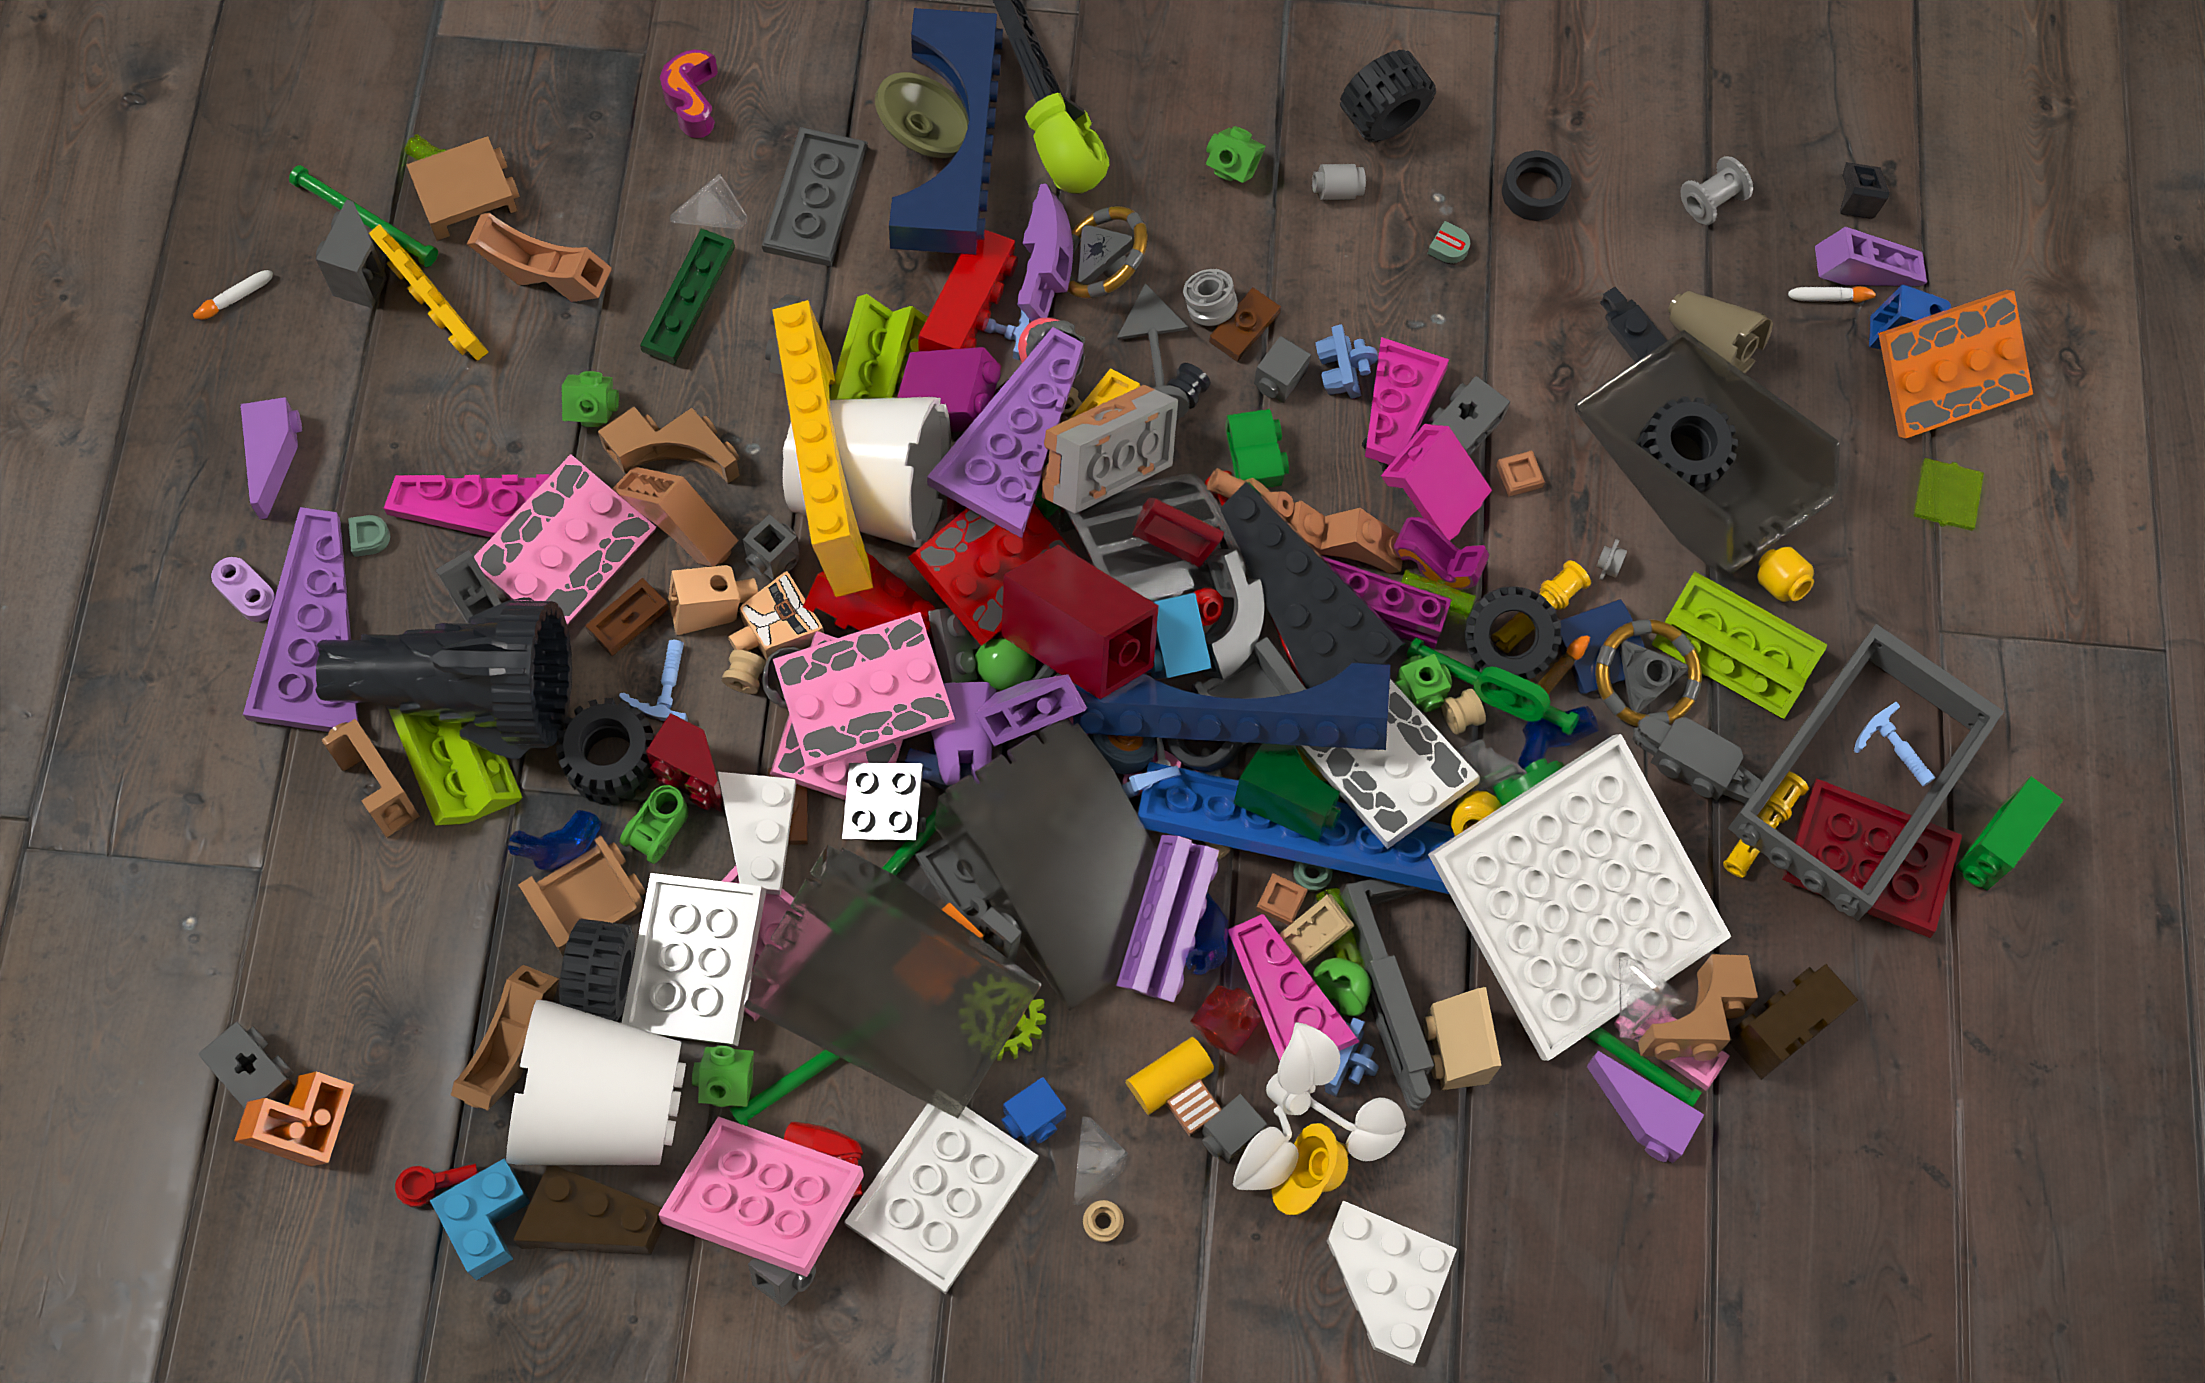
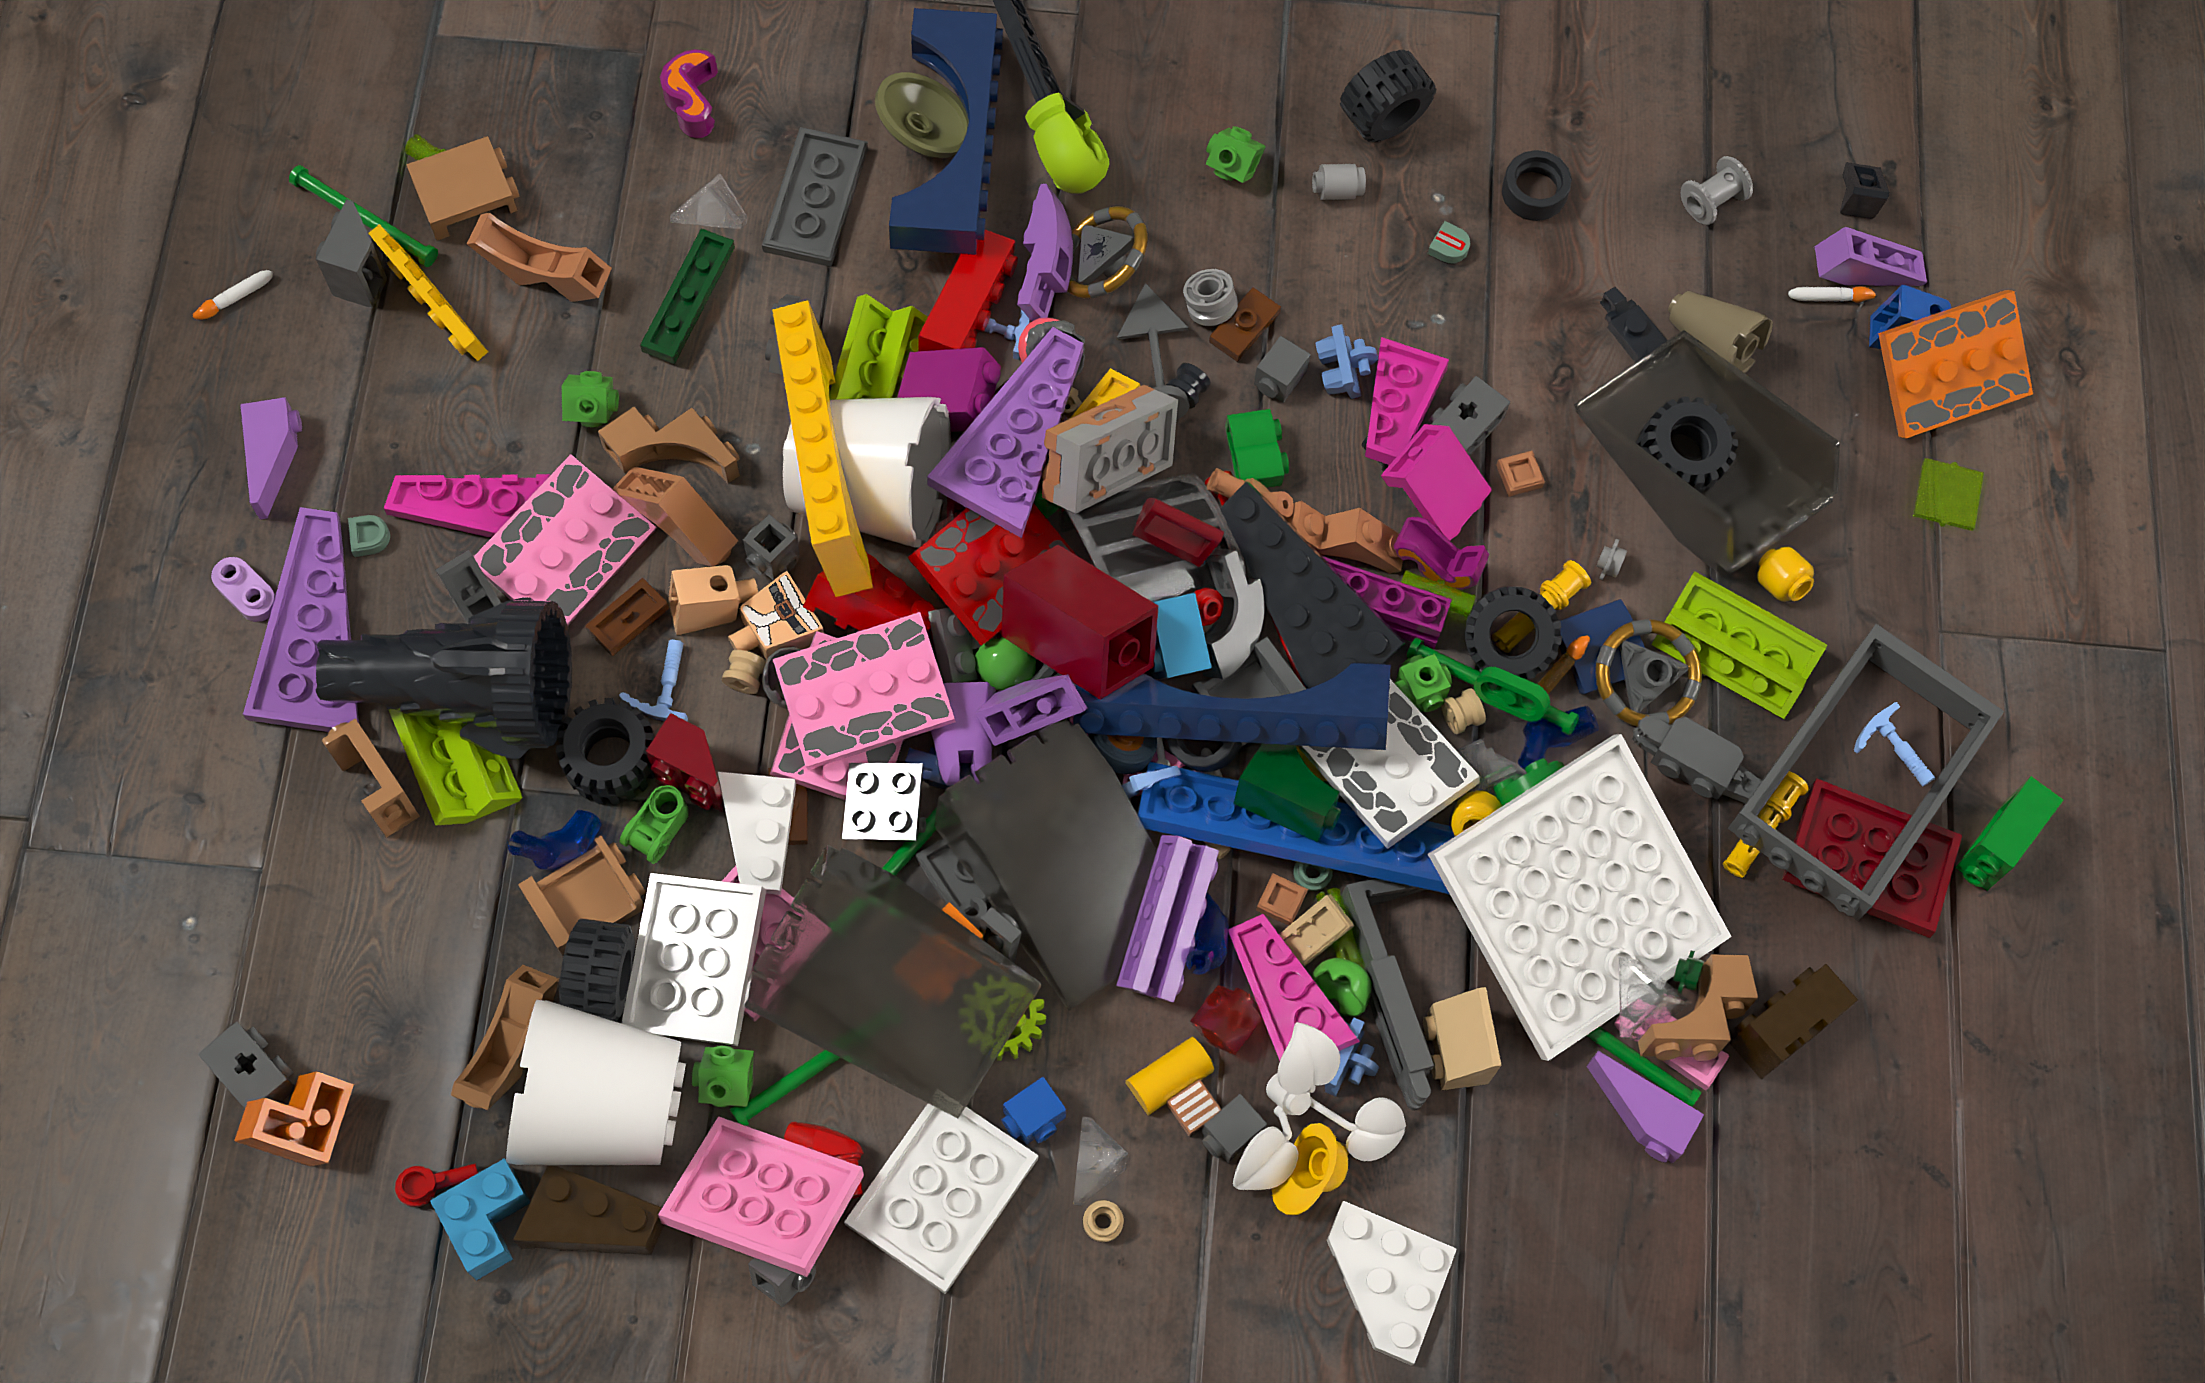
(1688, 973): none -> dark green plate

